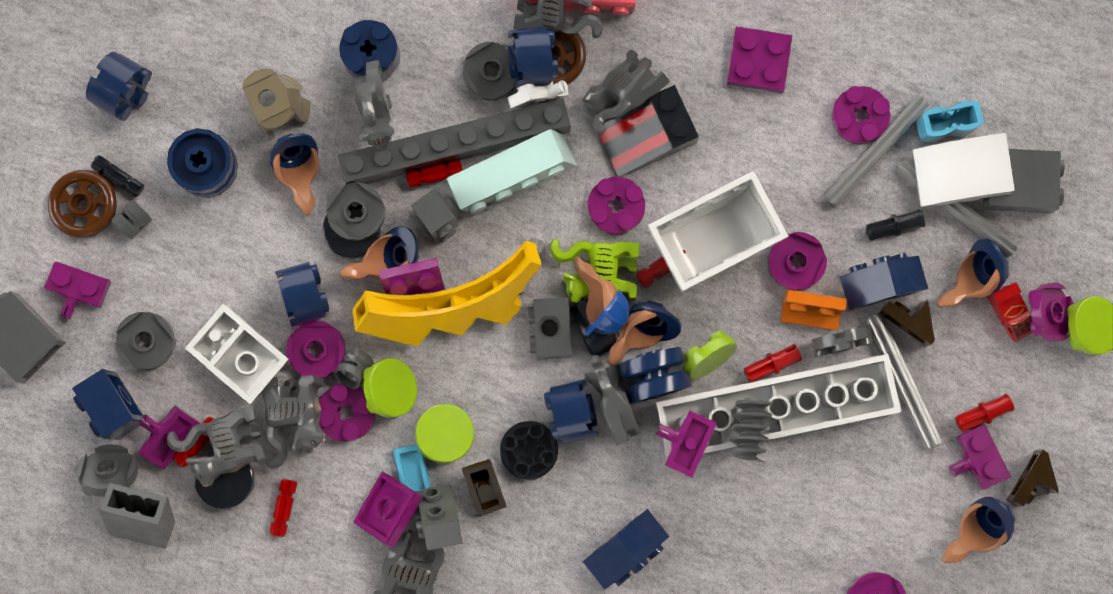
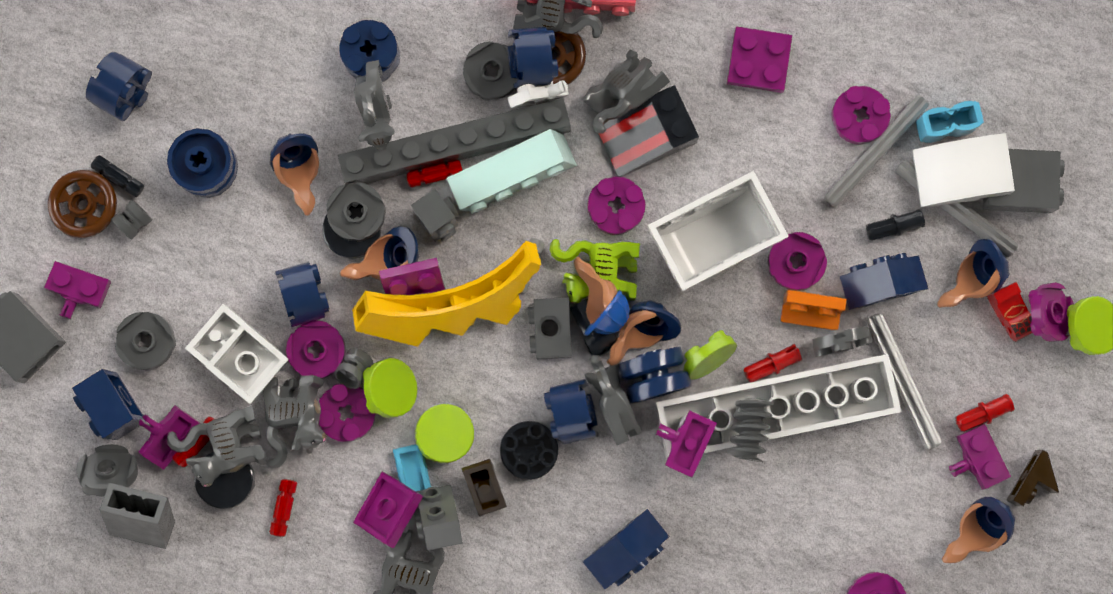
(287, 101): dark tan piece -> none
(656, 270): red axle -> none
(917, 326): dark brown slope -> none

